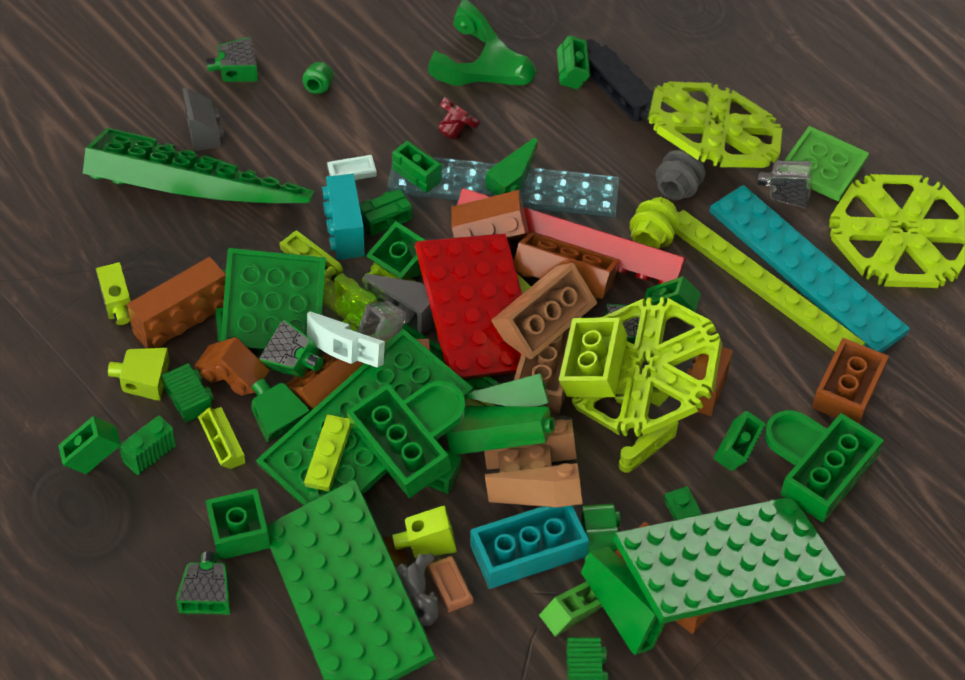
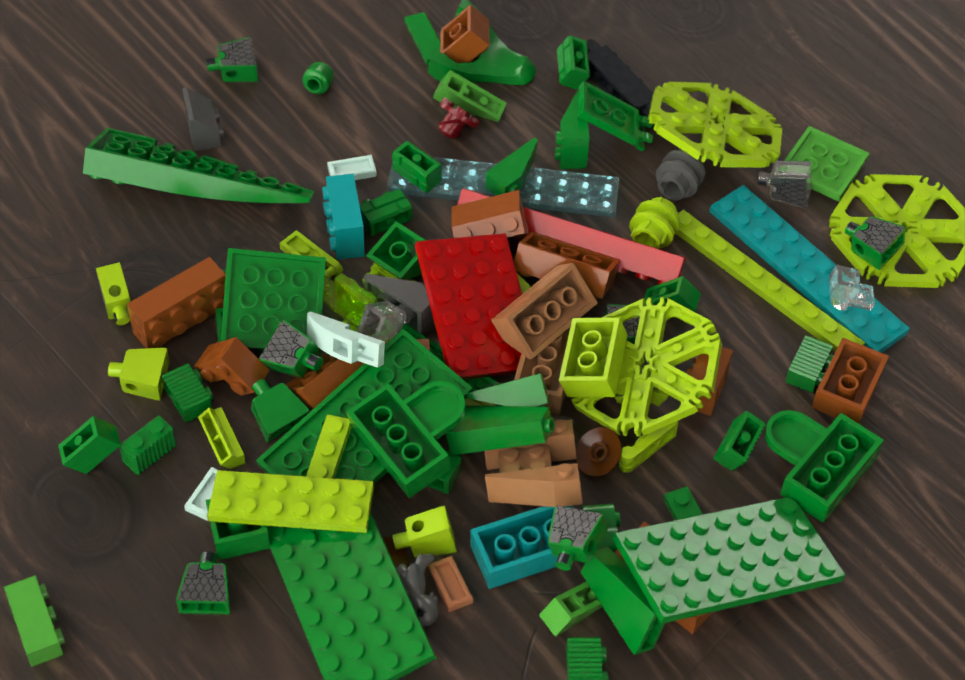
(35, 620): none -> bright green brick
(196, 503): none -> light aqua tile
(291, 501): none -> lime plate
(423, 35): none -> green tile
(465, 36): none -> dark orange brick
(469, 97): none -> bright green slope
(572, 139): none -> green slope
(575, 535): none -> torso
(590, 448): none -> reddish brown dish
(613, 115): none -> green tile
(809, 363): none -> green brick
(848, 291): none -> clear brick
(876, 240): none -> torso

